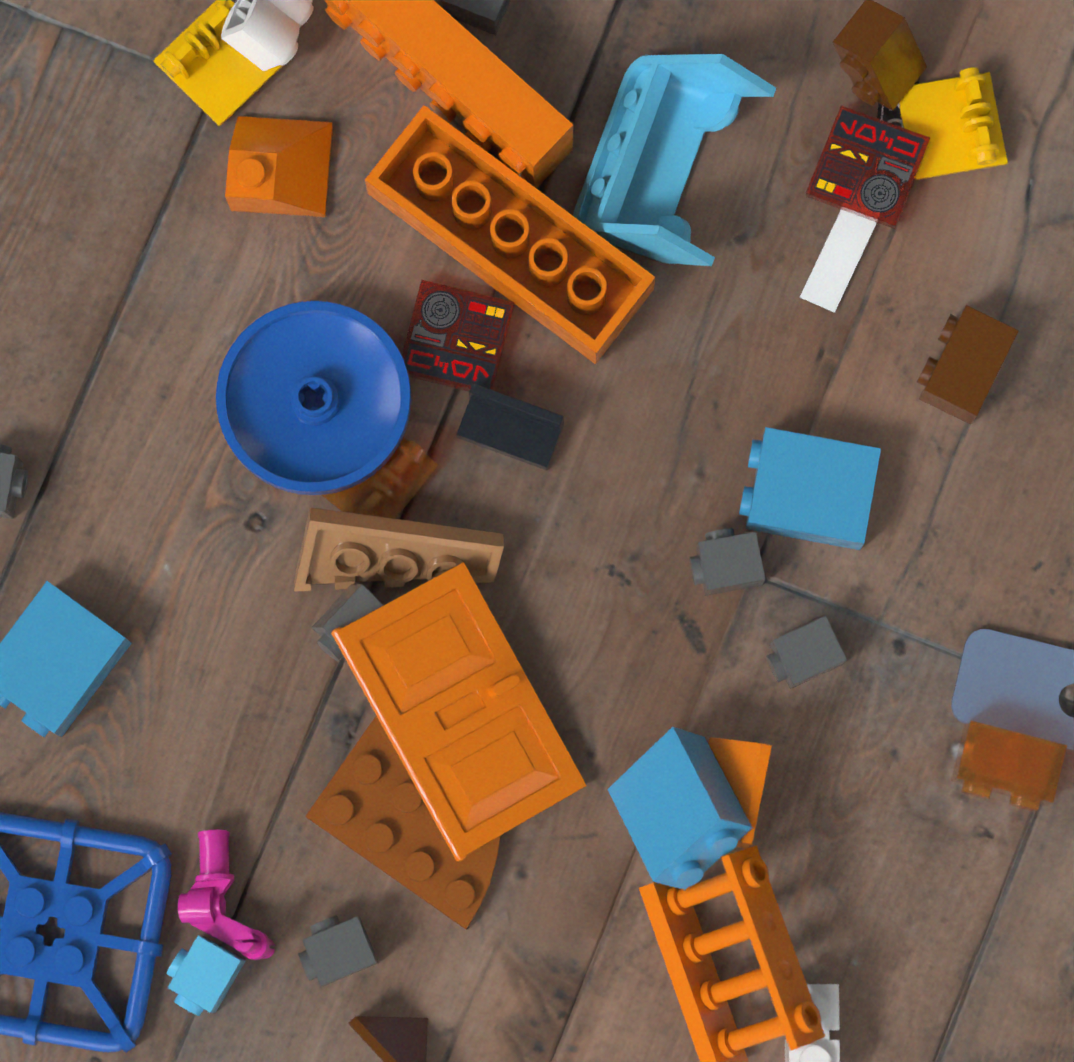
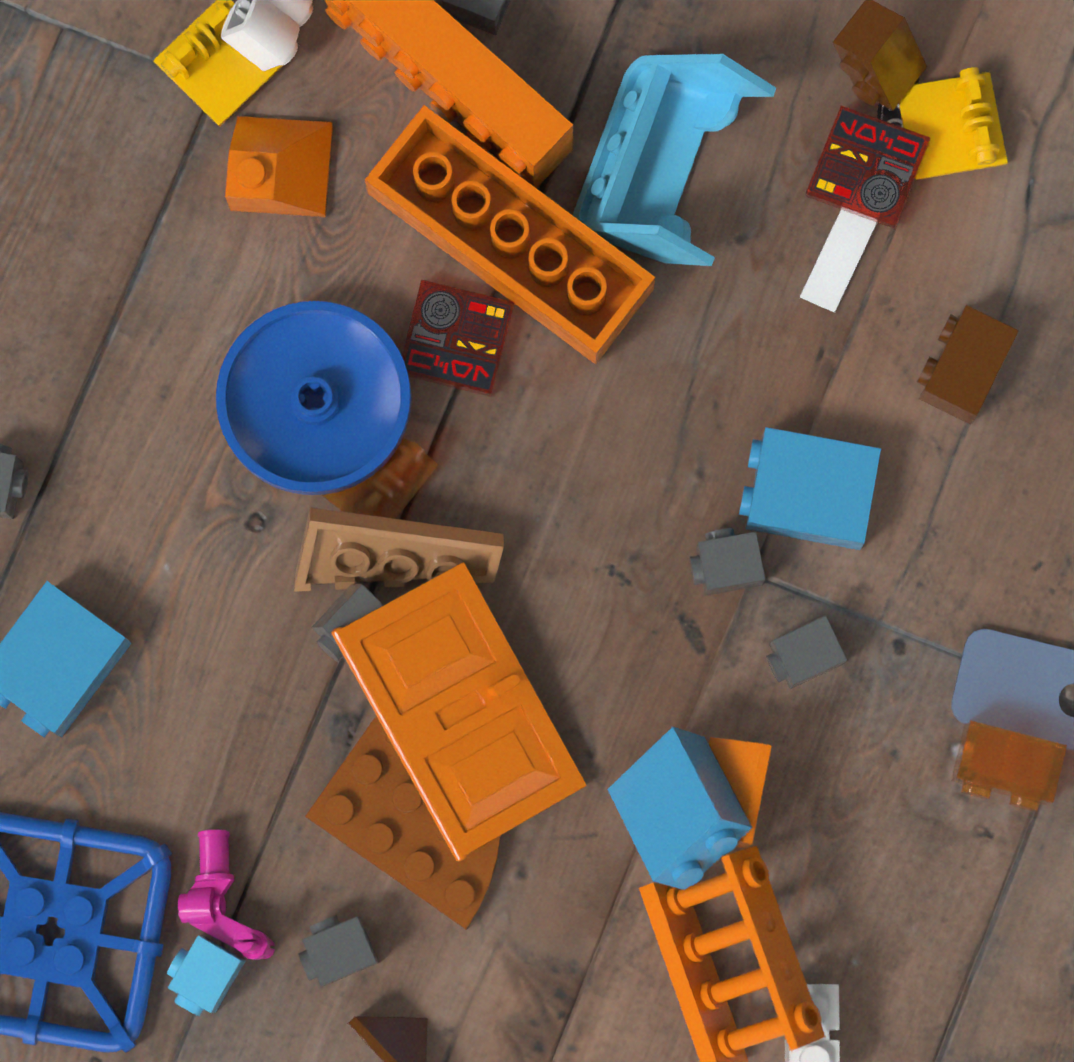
(510, 427): black panel -> none

